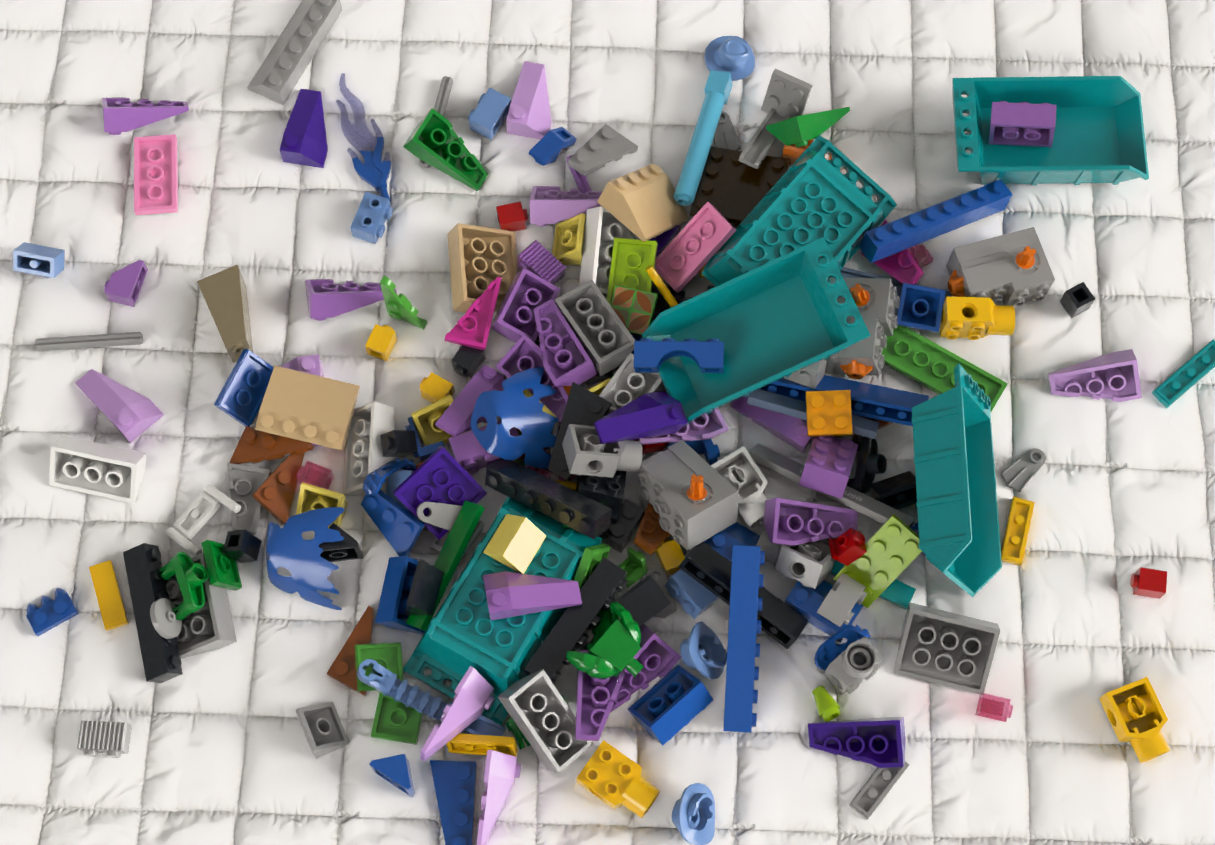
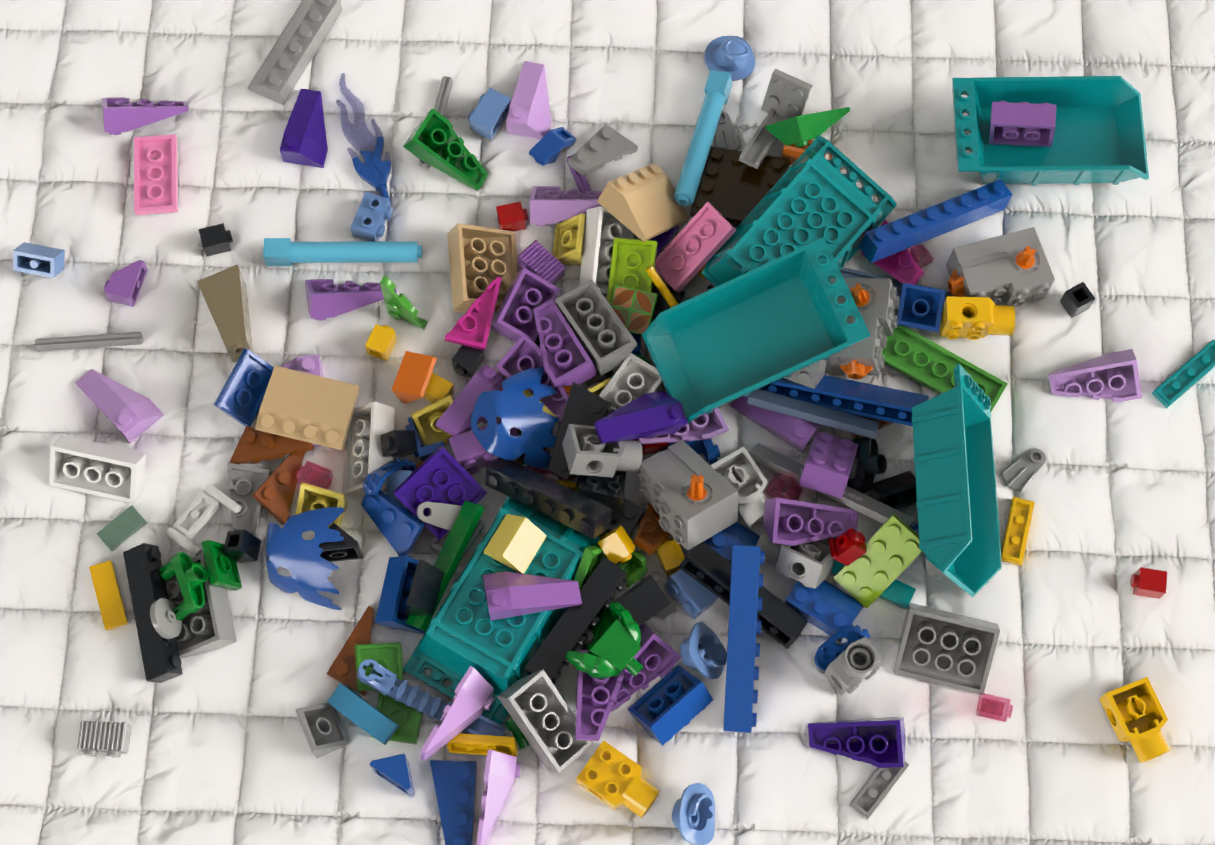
(51, 612): blue plate -> none
(121, 528): none -> sand green tile
(215, 239): none -> black brick
(284, 252): none -> medium azure brick
(363, 713): none -> dark azure slope
(413, 376): none -> orange slope
(617, 545): none -> yellow brick
(651, 354): blue arch -> none
(784, 487): none -> clear pink brick
(826, 705): lime cone -> none
(828, 413): light orange plate -> none
(842, 599): light grey brick -> none

